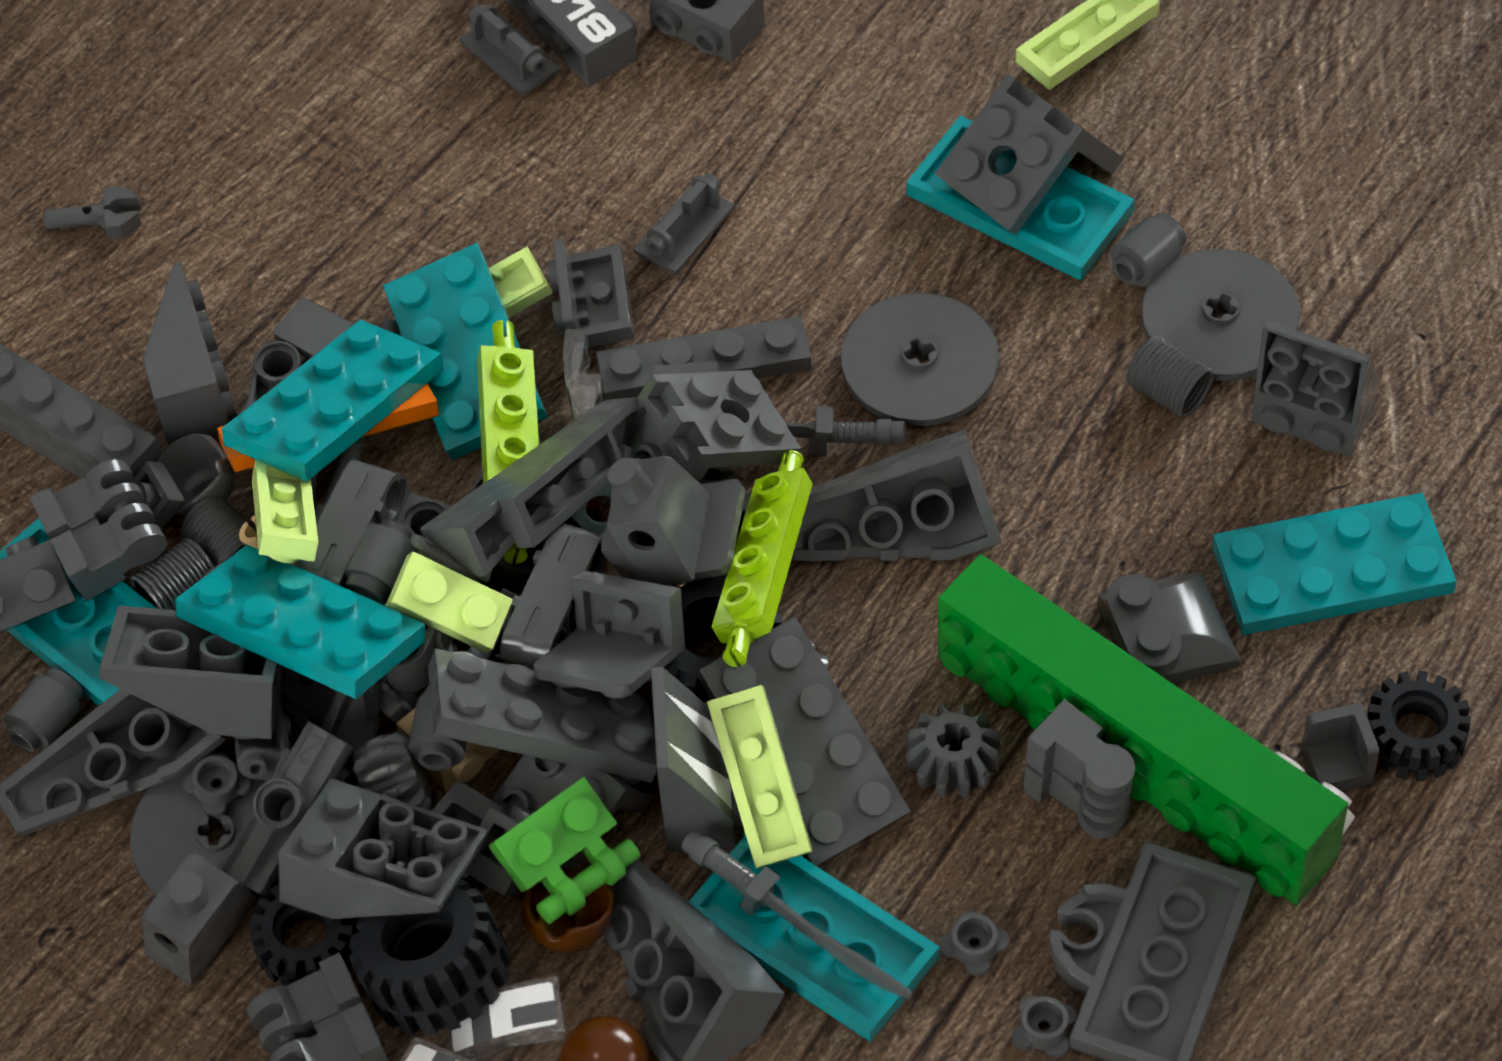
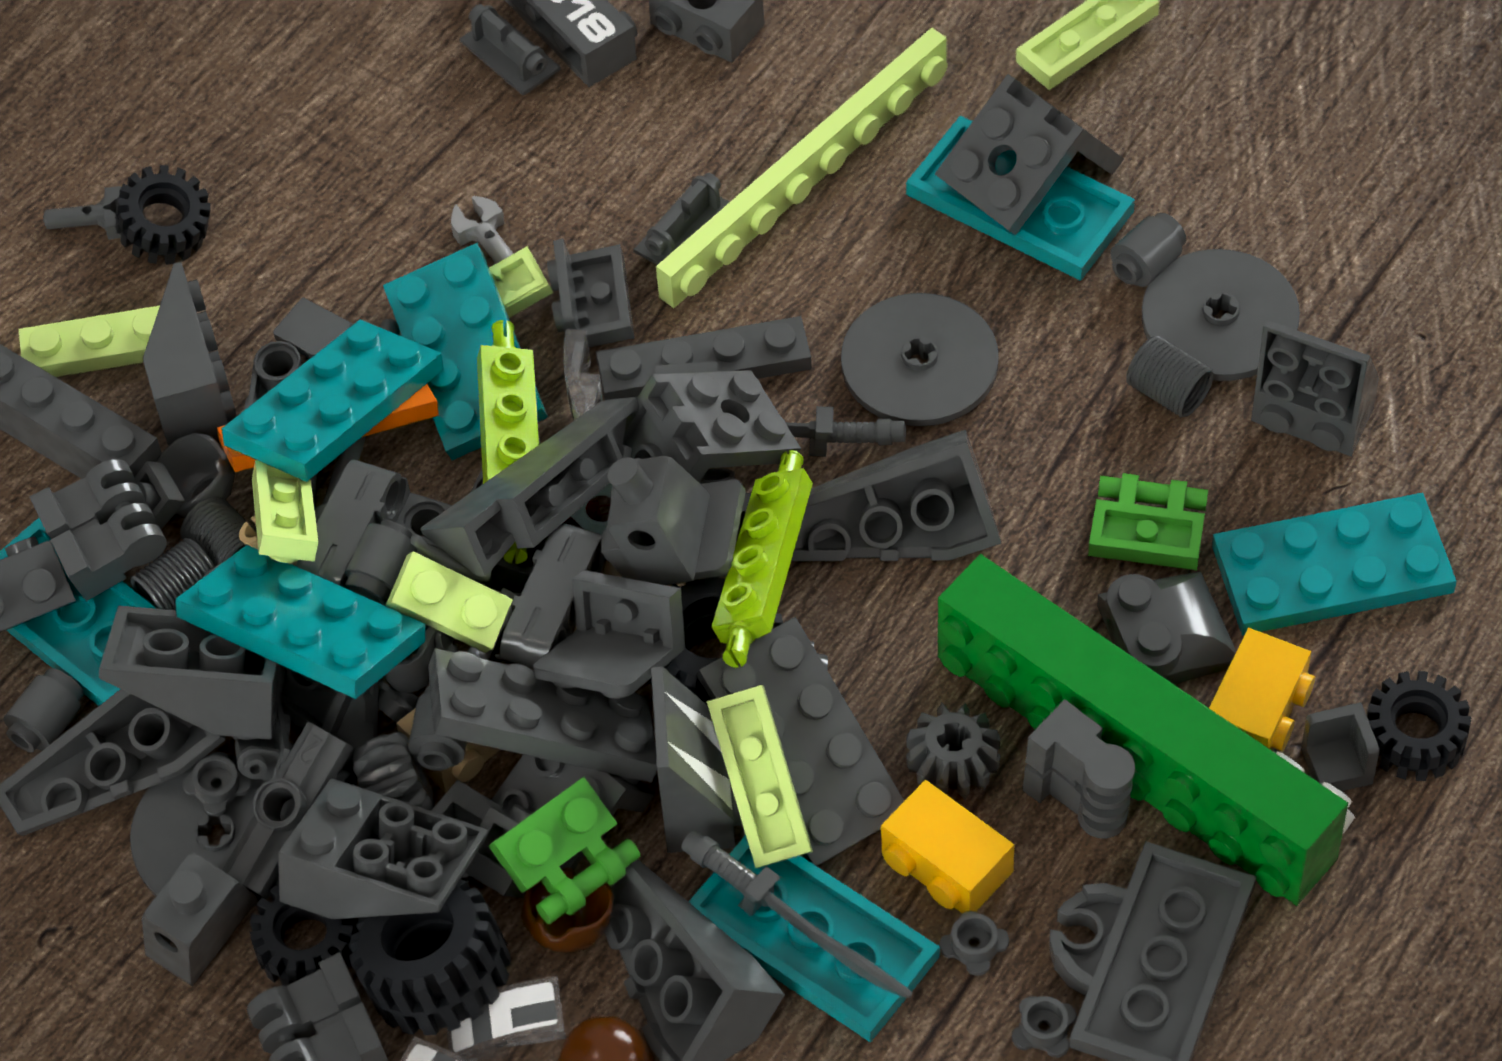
(89, 342): none -> yellowish green plate
(167, 190): none -> black tyre
(485, 232): none -> light grey bar
(801, 168): none -> yellowish green plate
(946, 849): none -> yellow brick
(1148, 532): none -> bright green plate
(1264, 687): none -> yellow brick

